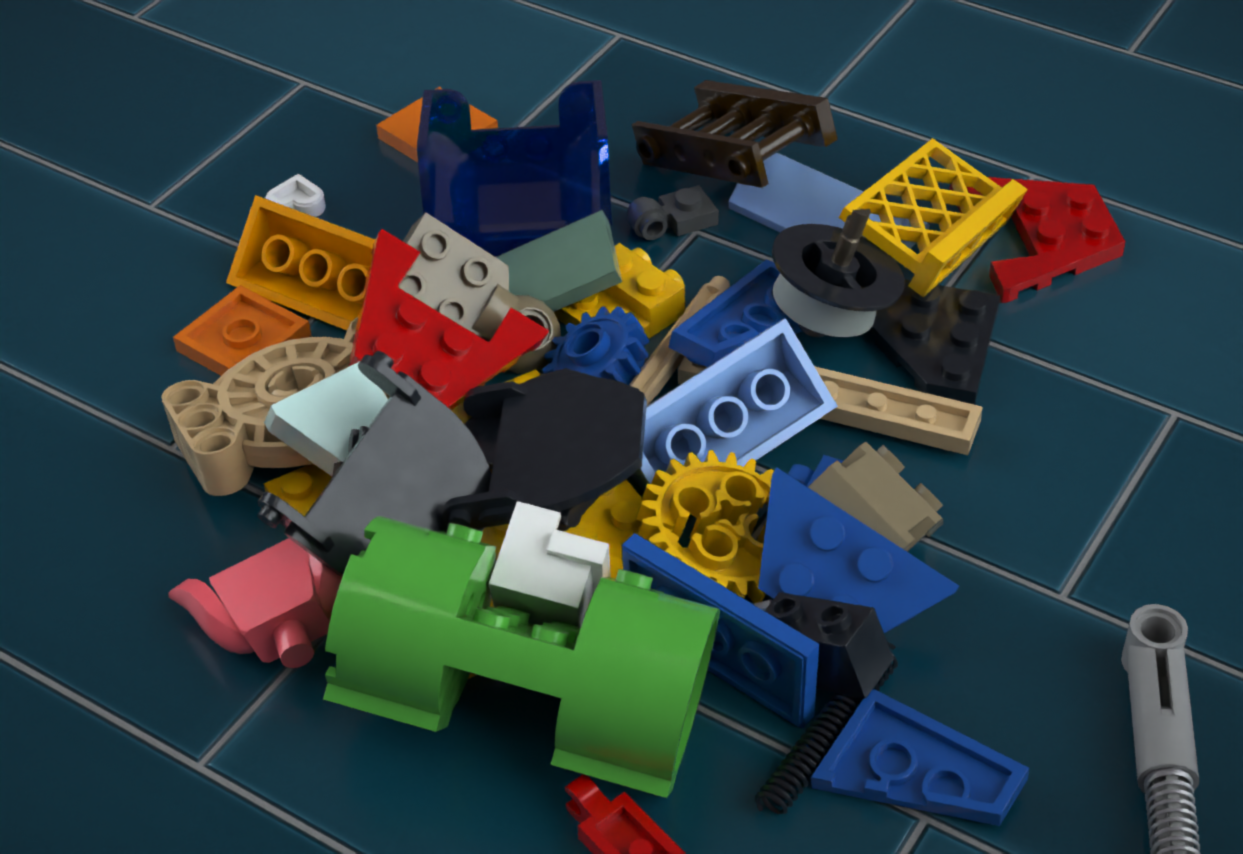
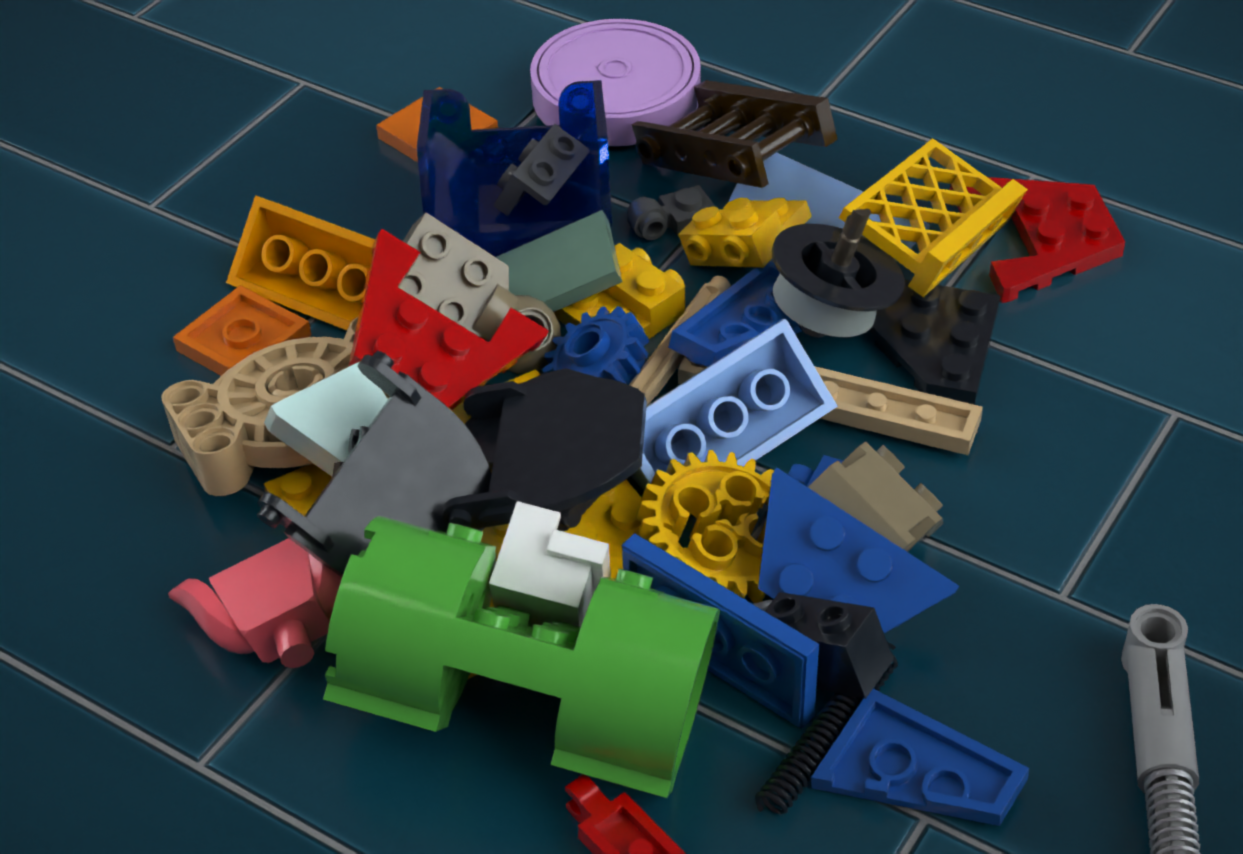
(299, 195): white tile -> none
(542, 169): none -> dark grey bracket
(642, 67): none -> lavender brick
(740, 231): none -> yellow plate

